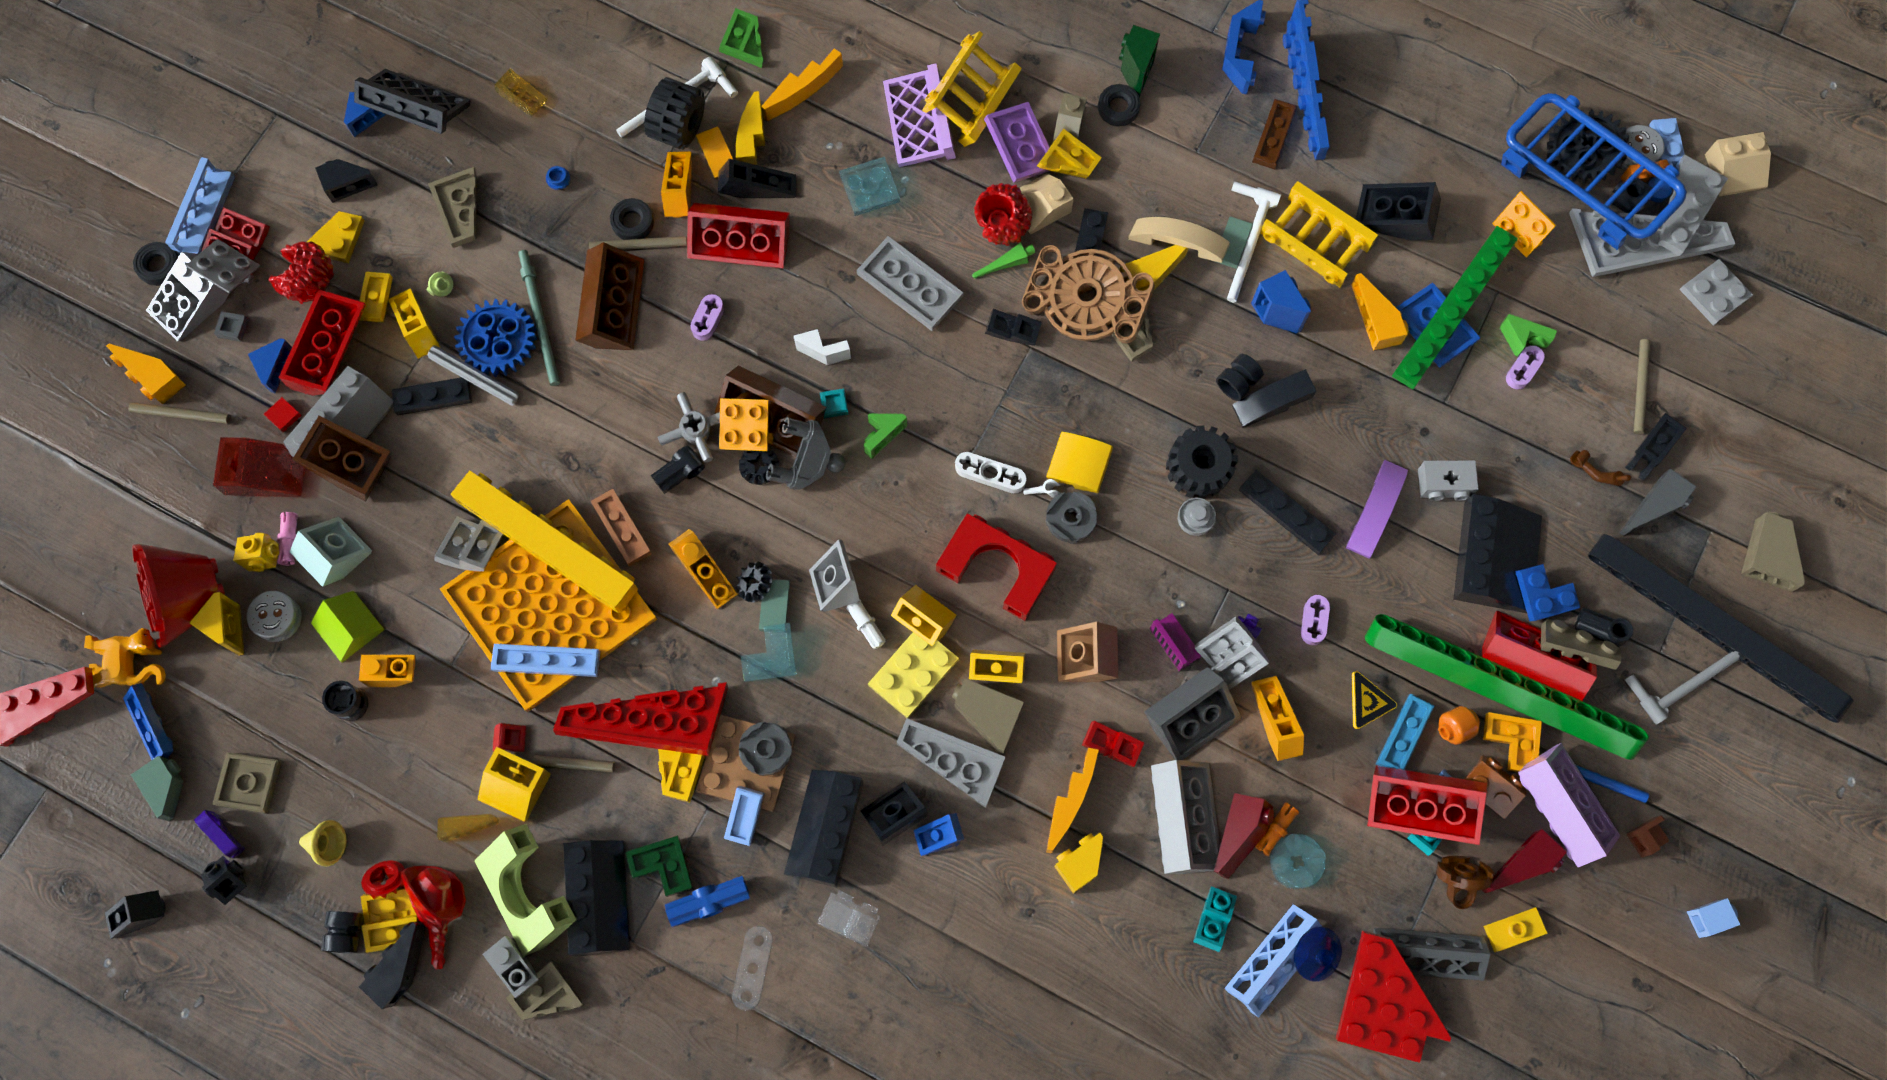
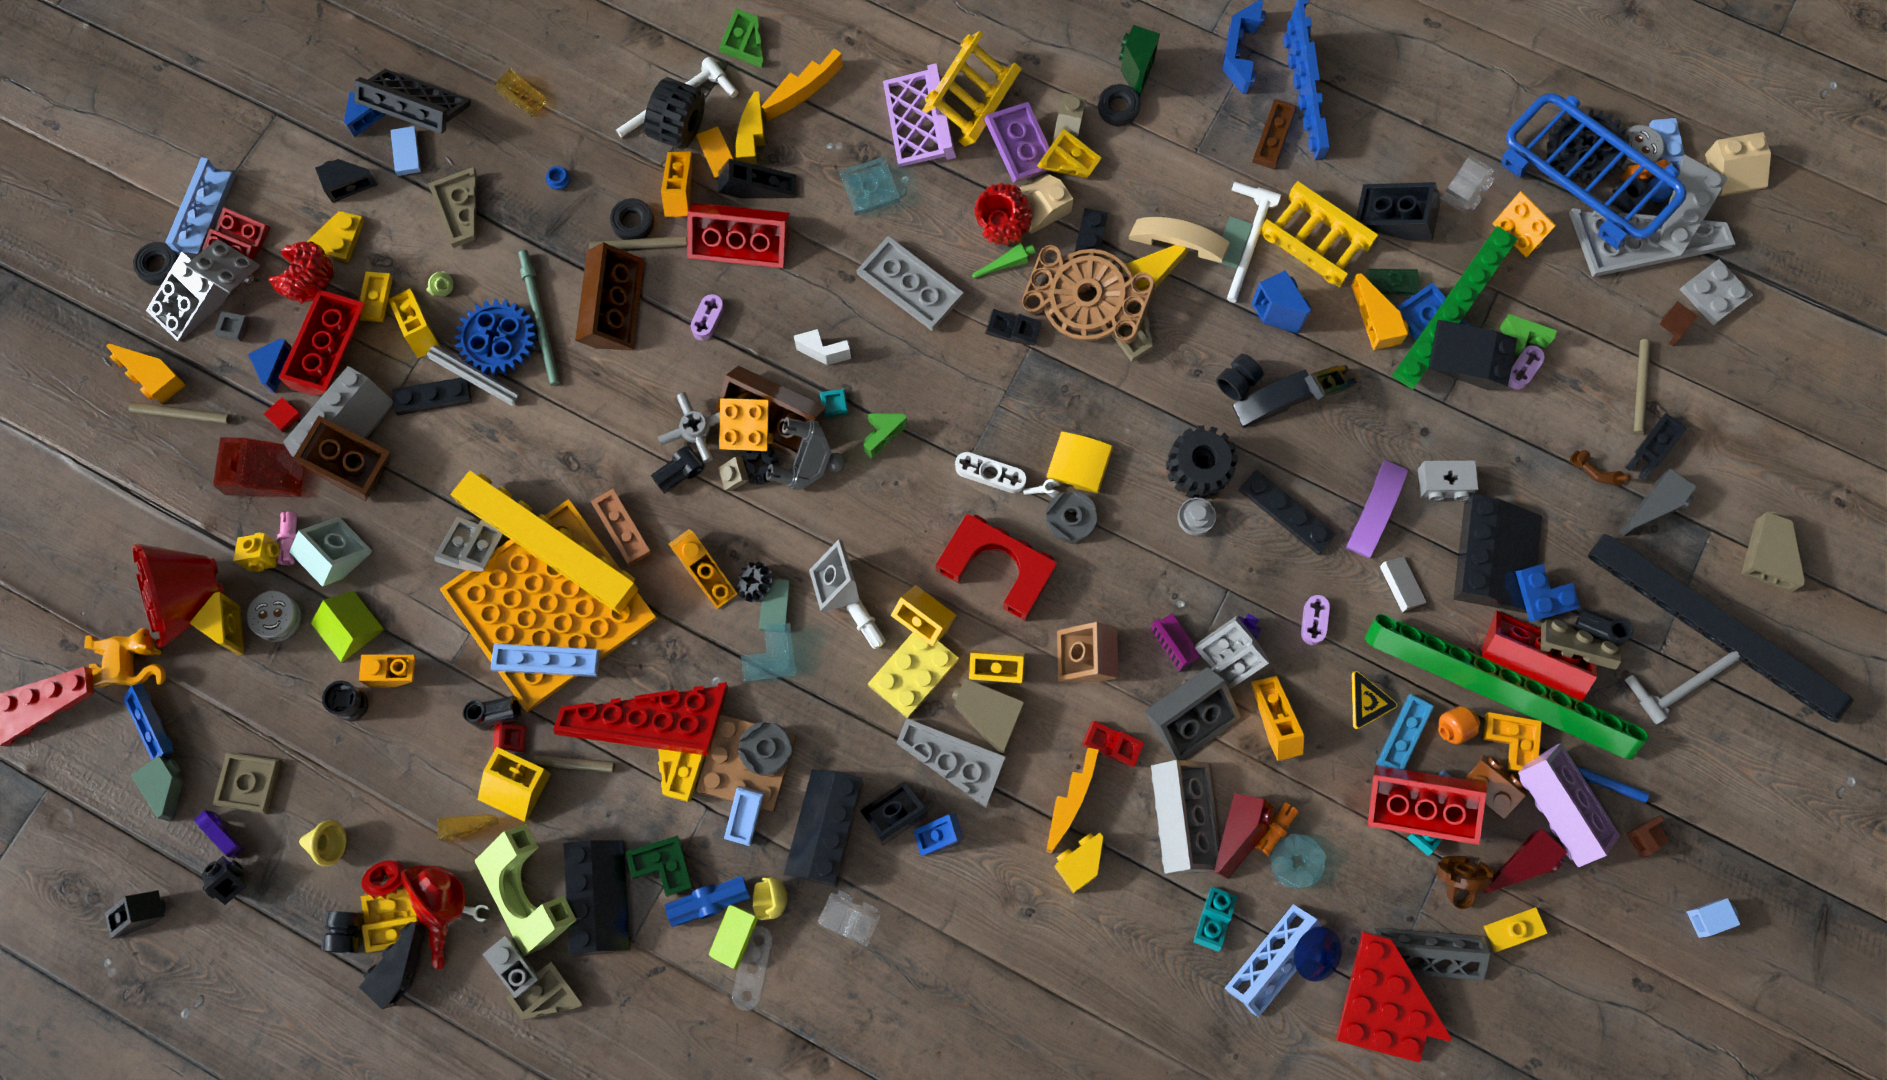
(405, 150): none -> light blue tile
(473, 911): none -> white hand
(491, 712): none -> black piece
(733, 474): none -> dark tan plate
(733, 936): none -> slope
(769, 898): none -> light yellow hair
(1329, 382): none -> black hinge
(1394, 281): none -> clear green plate
(1402, 584): none -> white slope
(1467, 184): none -> clear brick
(1473, 354): none -> black slope
(1677, 321): none -> copper panel

